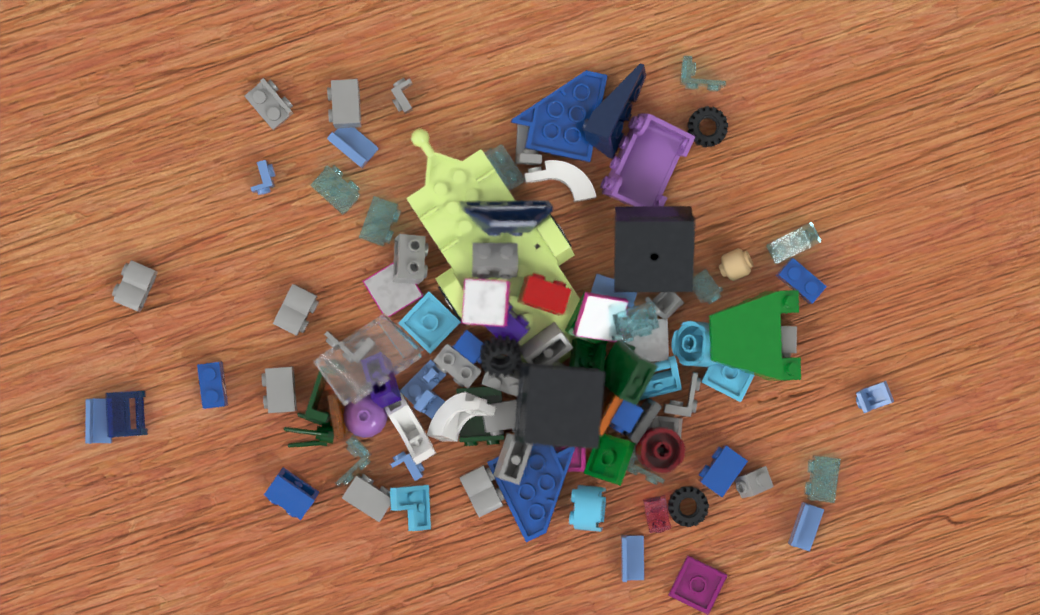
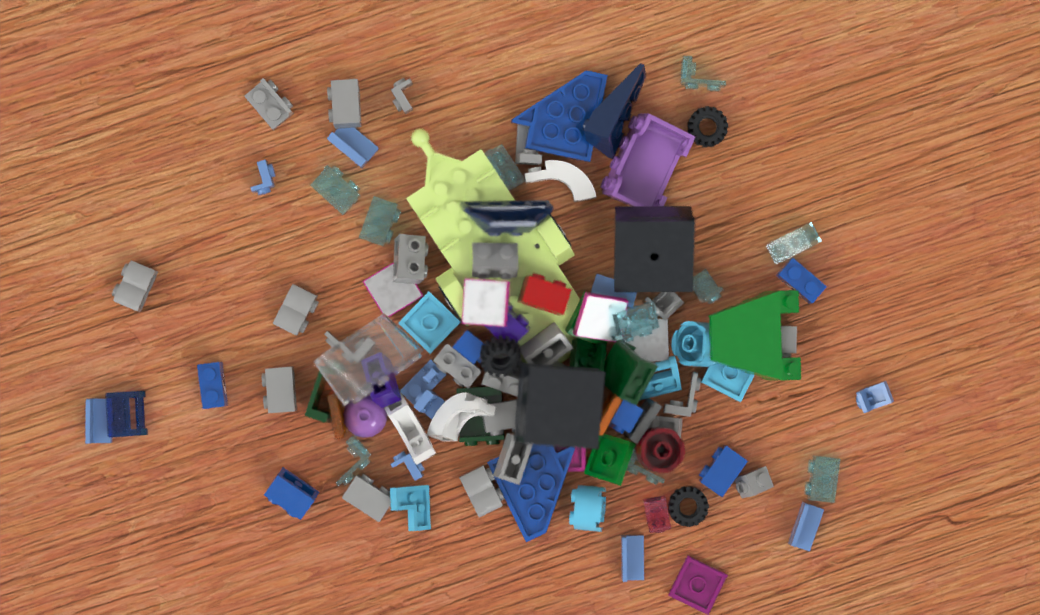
(324, 434): dark green plant -> none
(736, 264): tan head -> none

